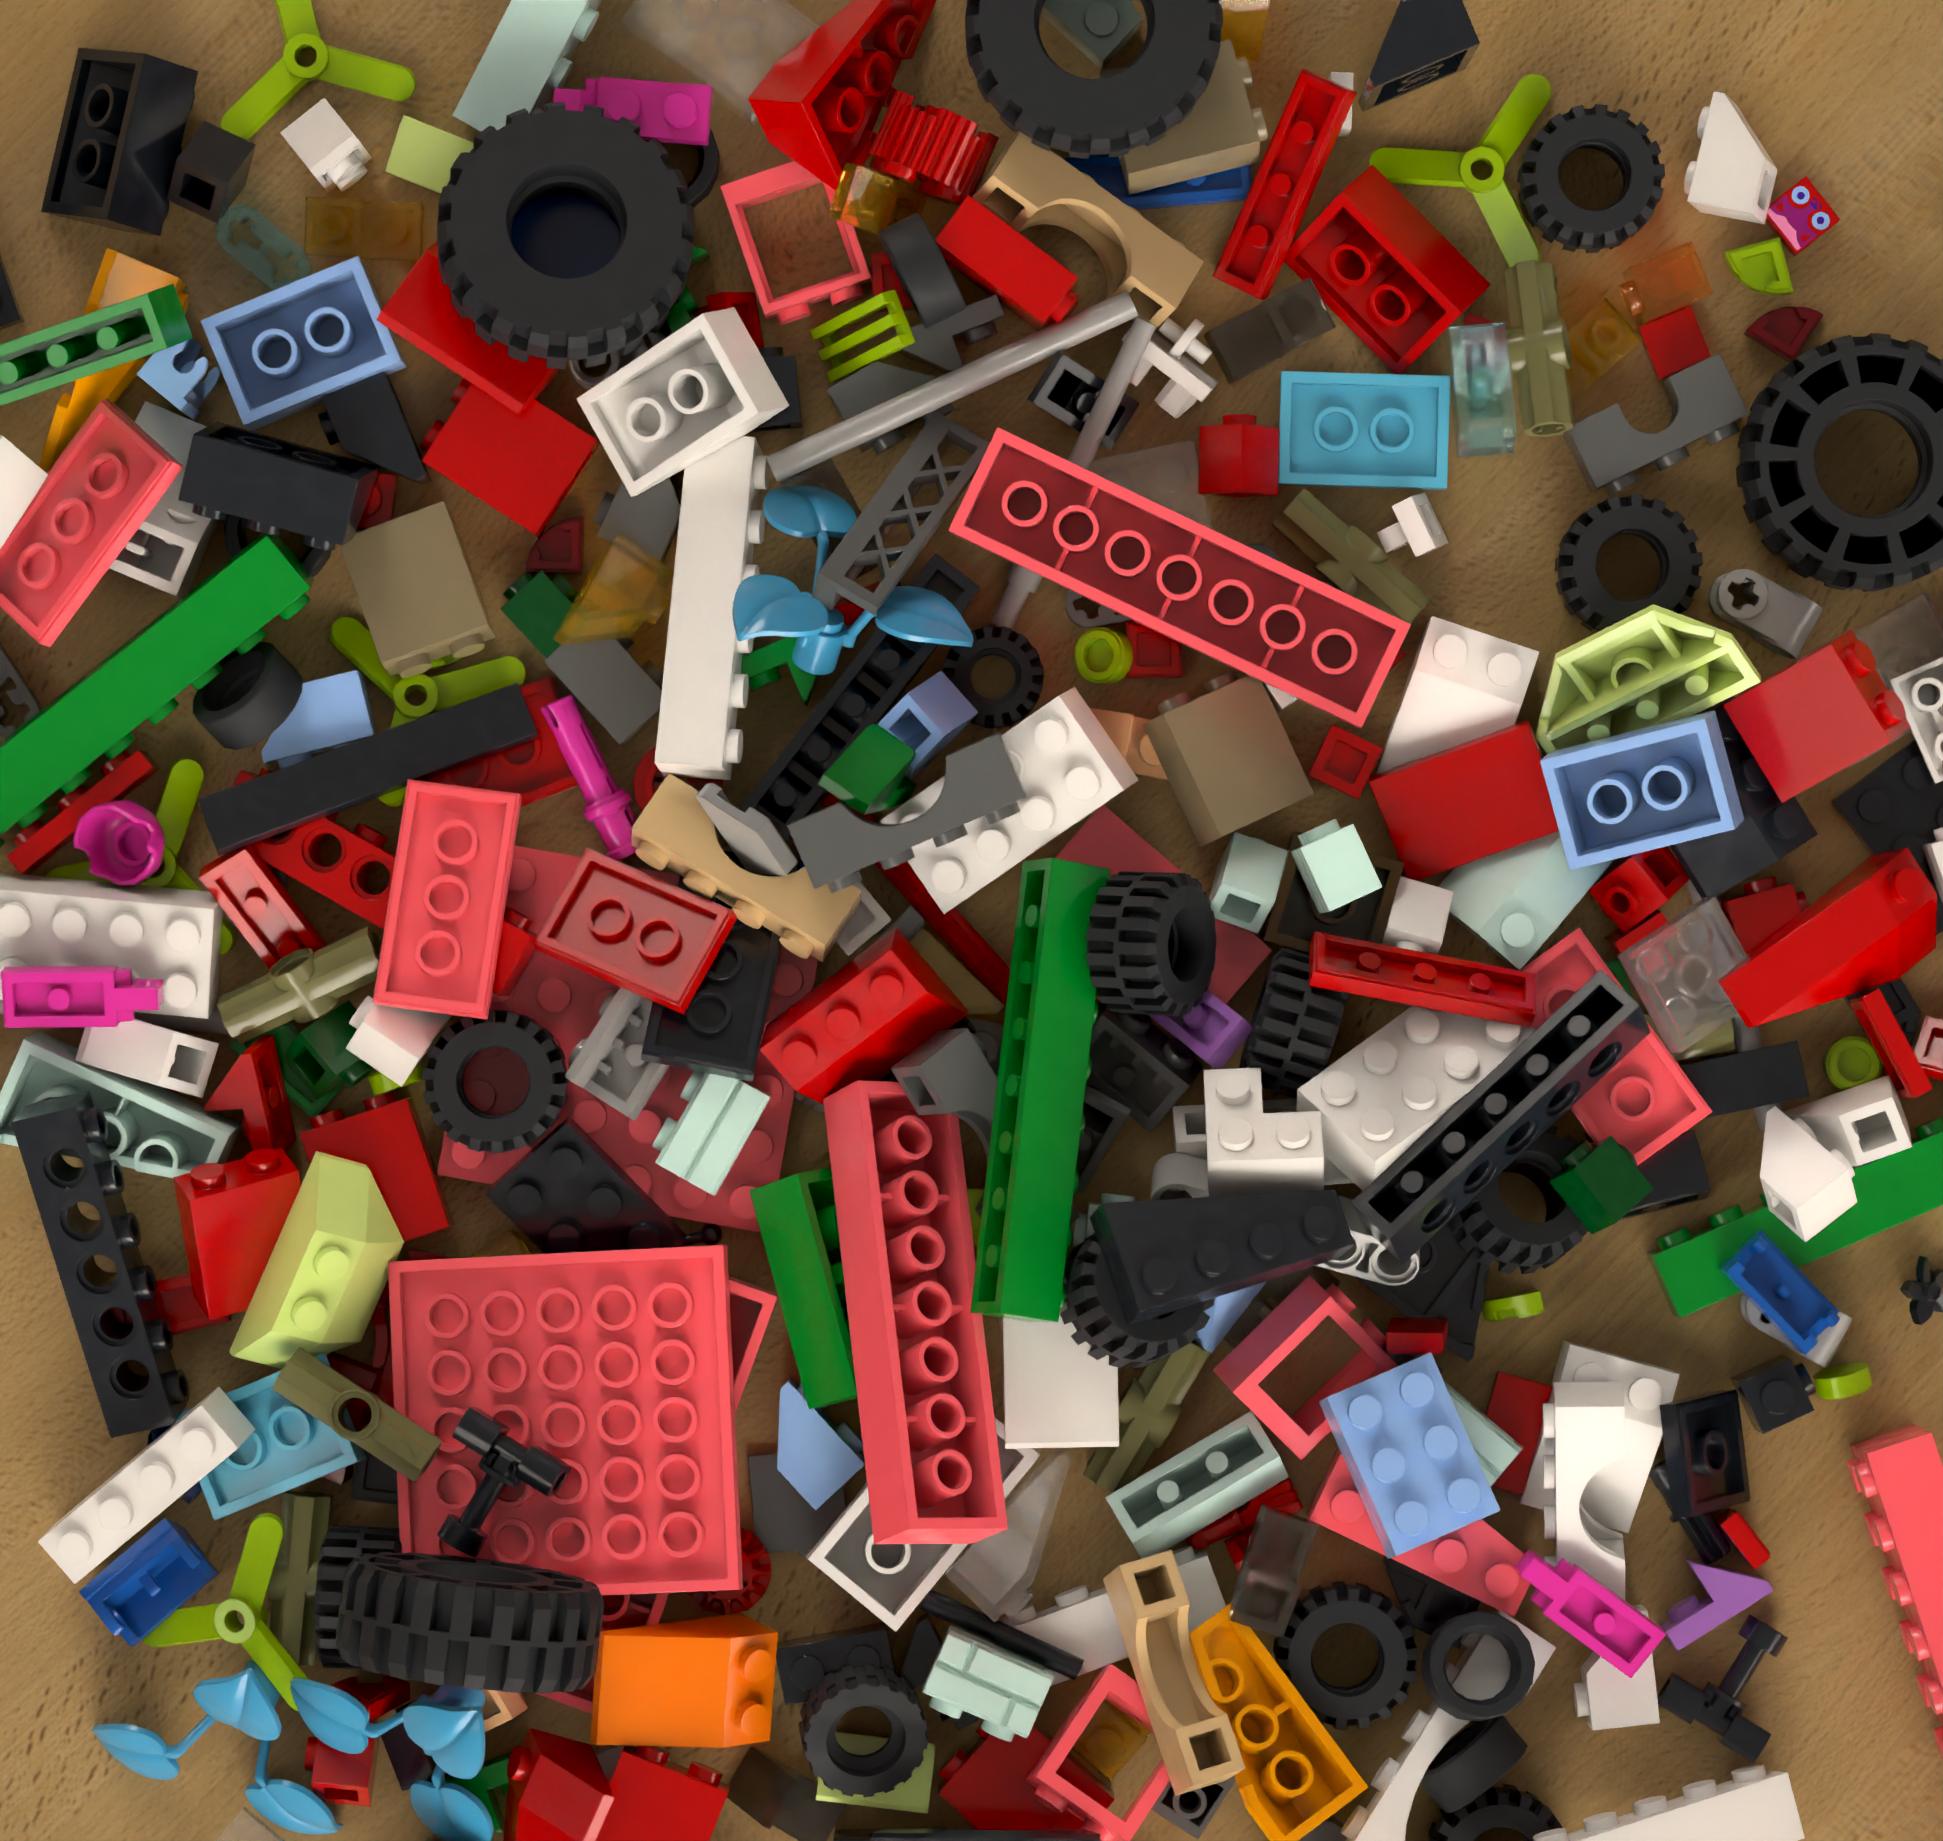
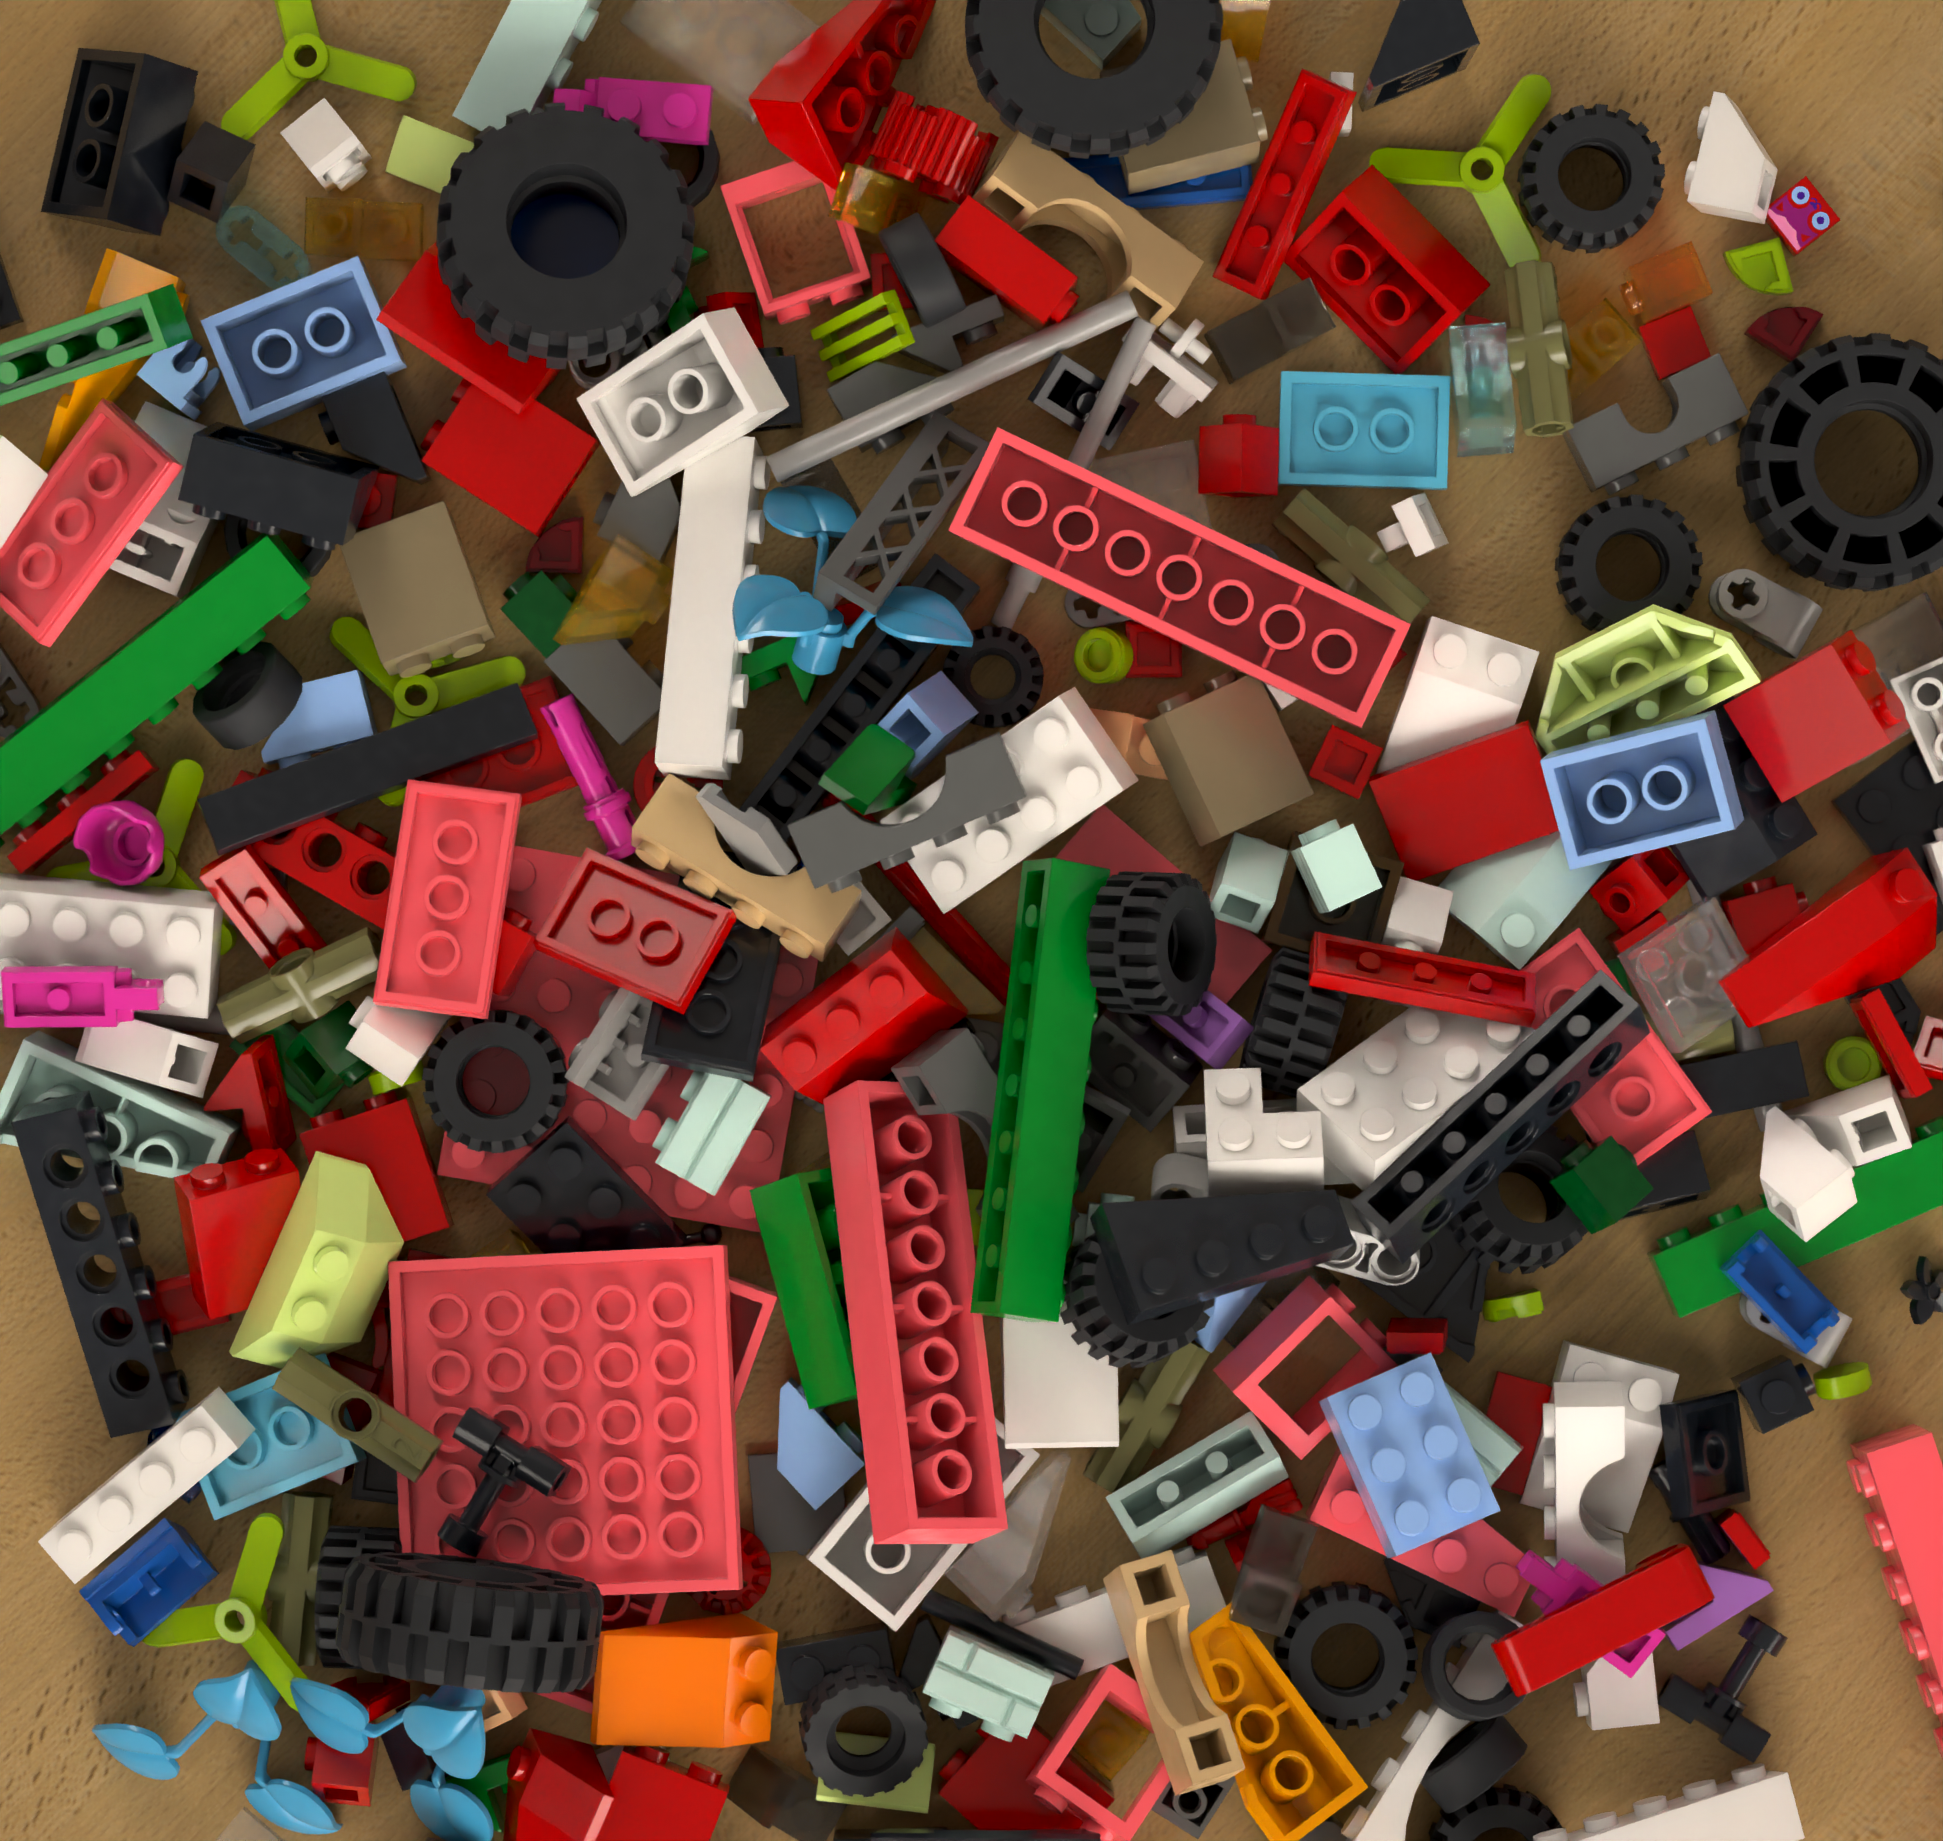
(1603, 1619): none -> red beam

